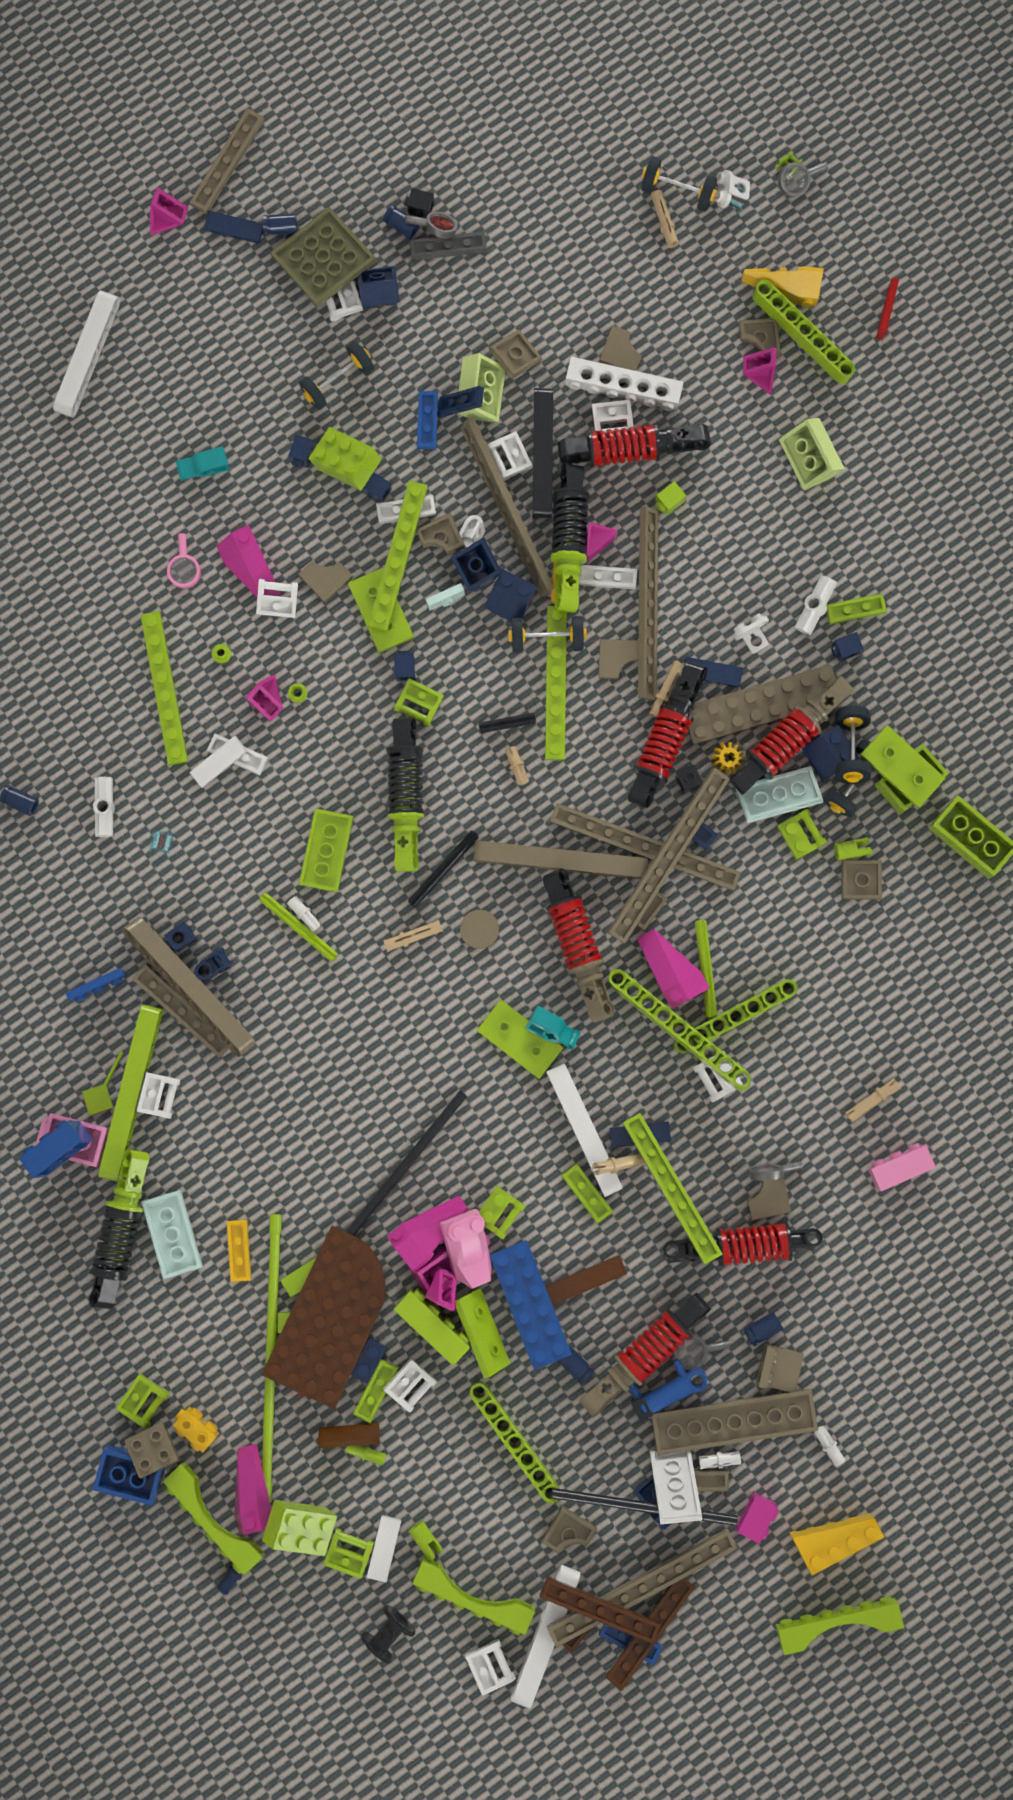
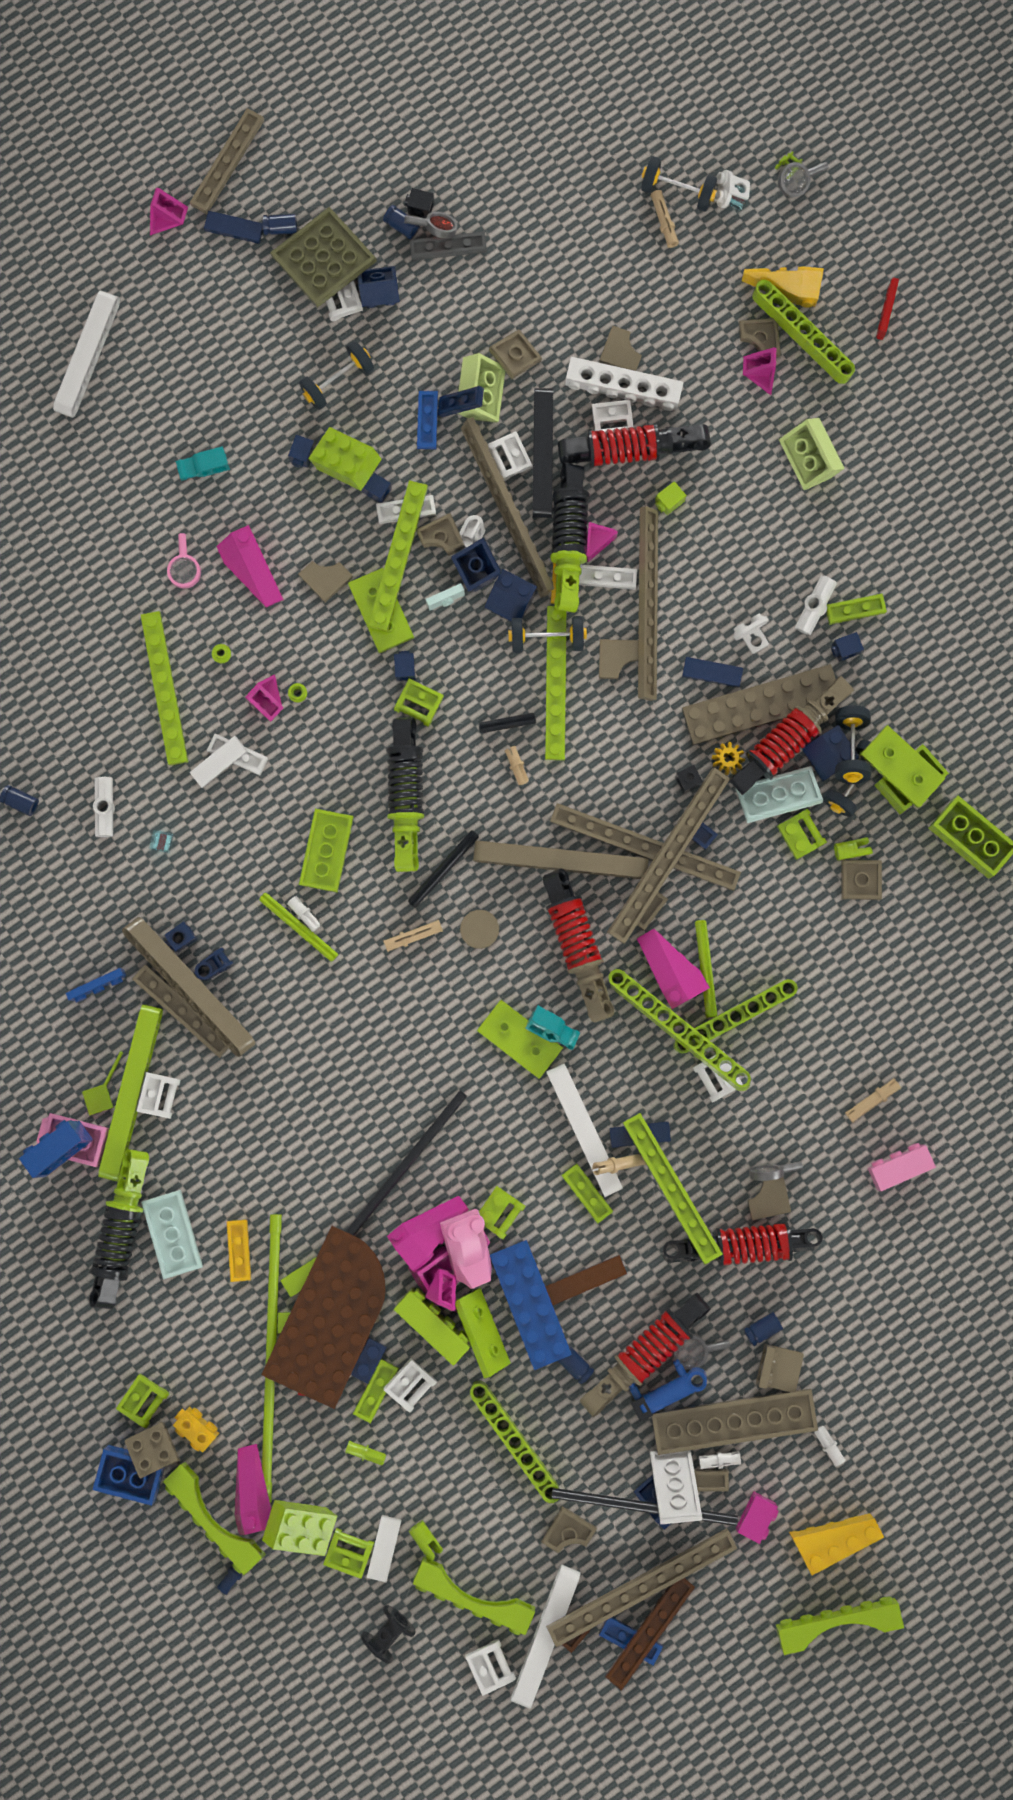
(276, 605): white plate -> none
(349, 1435): reddish brown tile -> none
(600, 1610): reddish brown tile -> none
(666, 736): piece -> none
(667, 688): tan pin -> none

